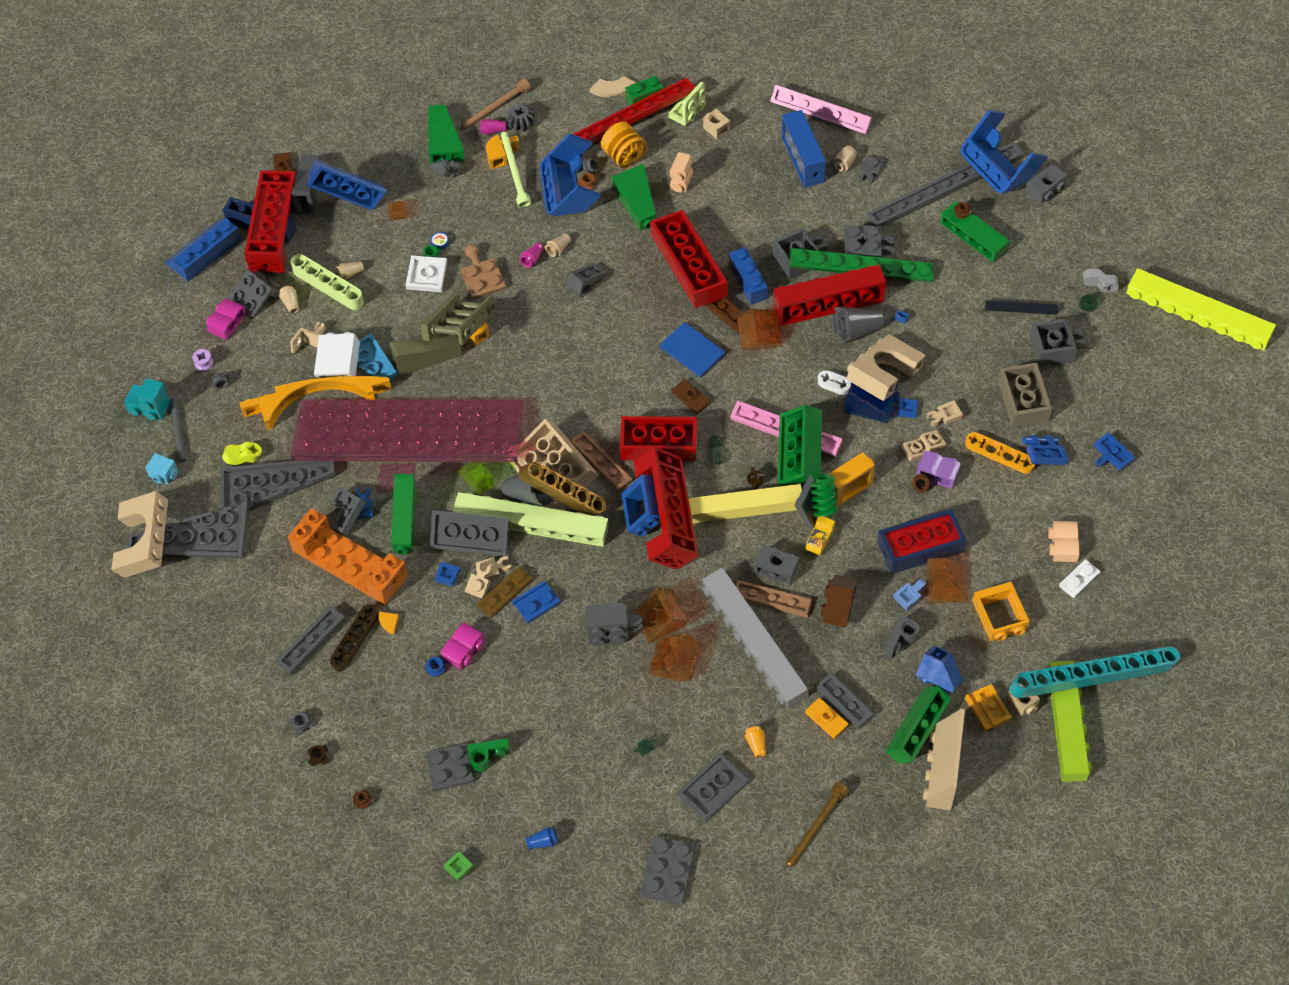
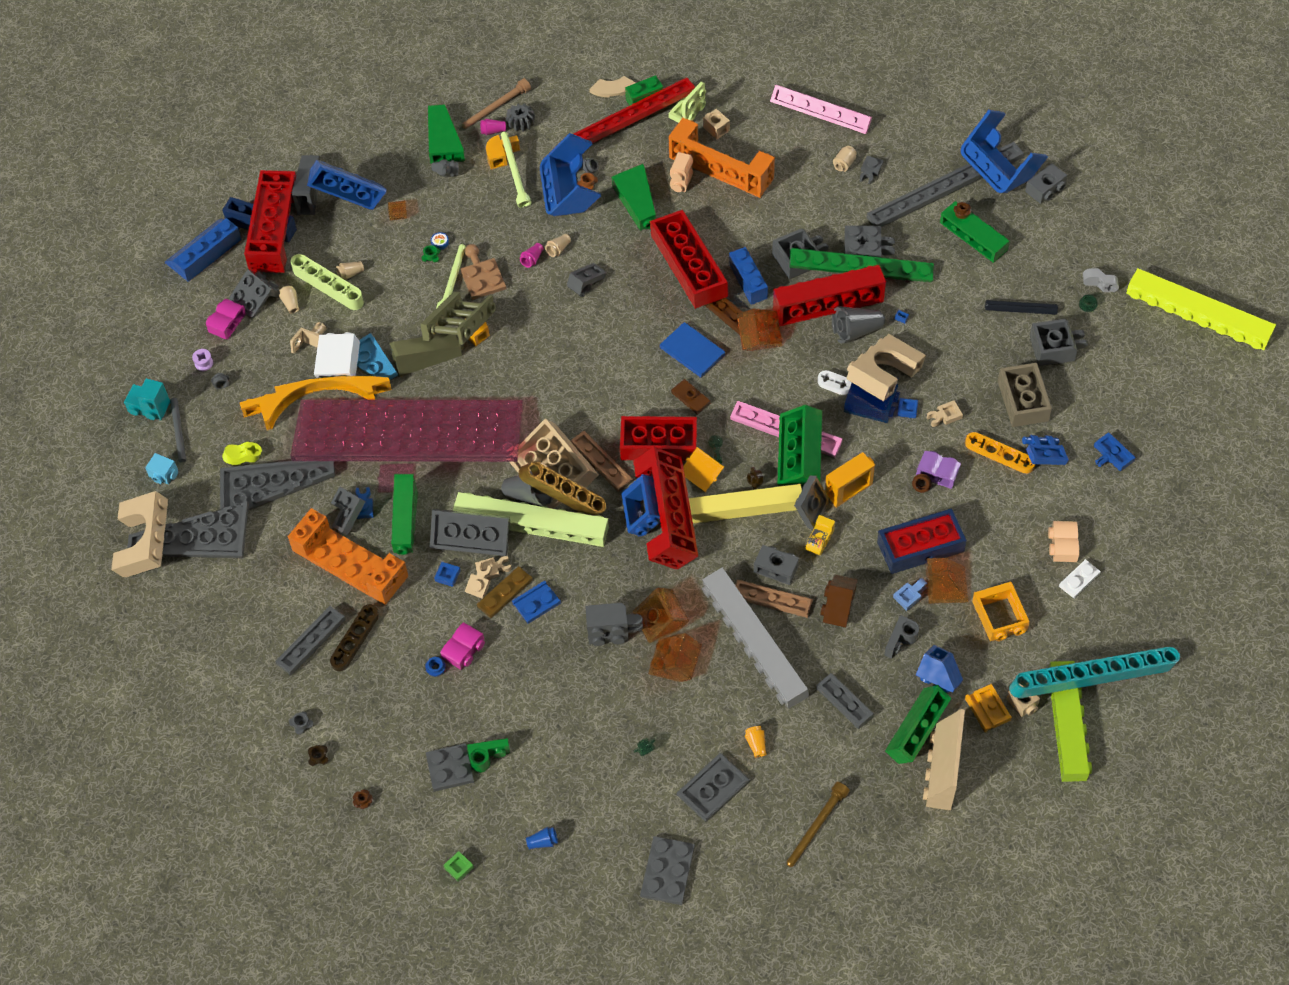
(283, 162): reddish brown plate -> none
(388, 621): light orange tile -> none
(426, 273): white plate -> none
(454, 272): none -> yellowish green piece
(476, 477): clear neon green slope -> none
(623, 144): light orange wheel -> none
(701, 469): none -> light orange piece
(749, 178): none -> orange plate
(803, 148): blue brick -> none
(825, 495): green piece -> none
(826, 718): light orange plate -> none
(927, 442): tan slope -> none

